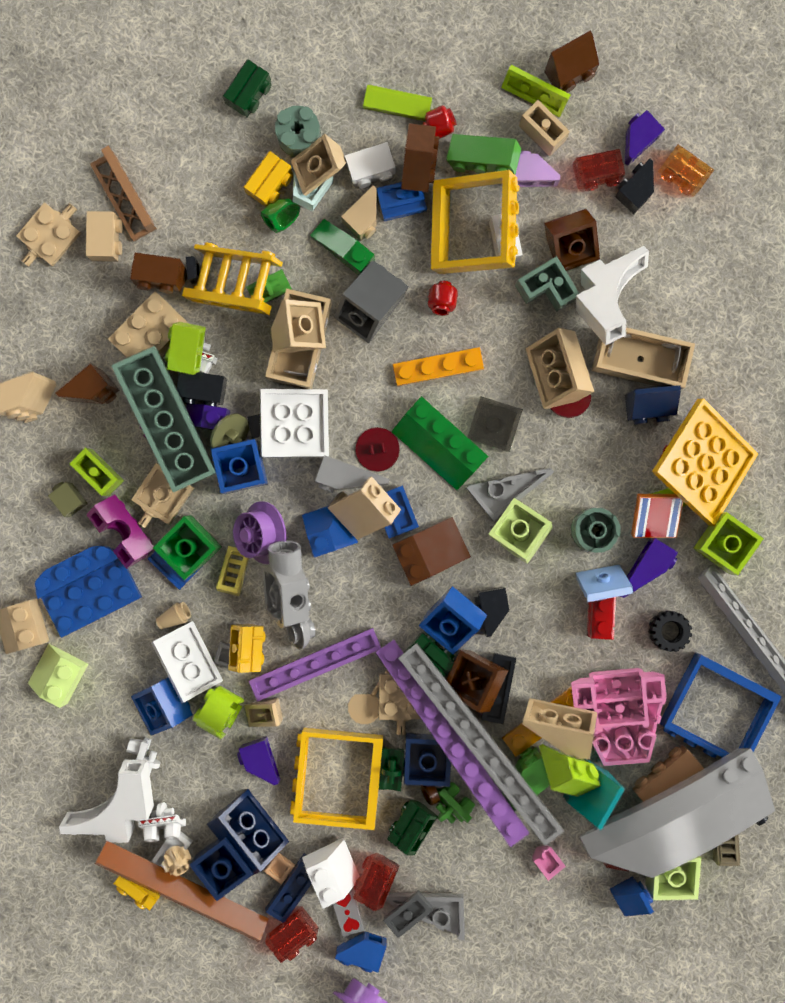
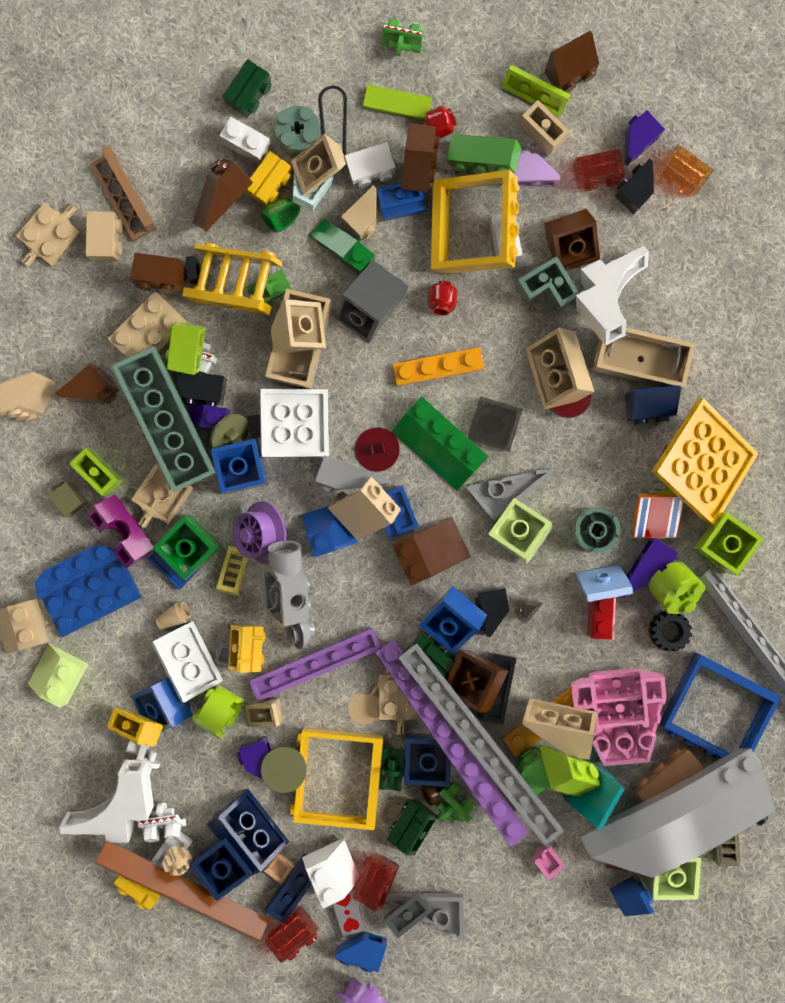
(134, 726): none -> yellow brick
(221, 189): none -> reddish brown slope
(245, 140): none -> white brick
(283, 769): none -> olive piece
(345, 113): none -> black piece
(402, 38): none -> bright green hips
(527, 608): none -> clear smoke slope
(676, 588): none -> lime brick

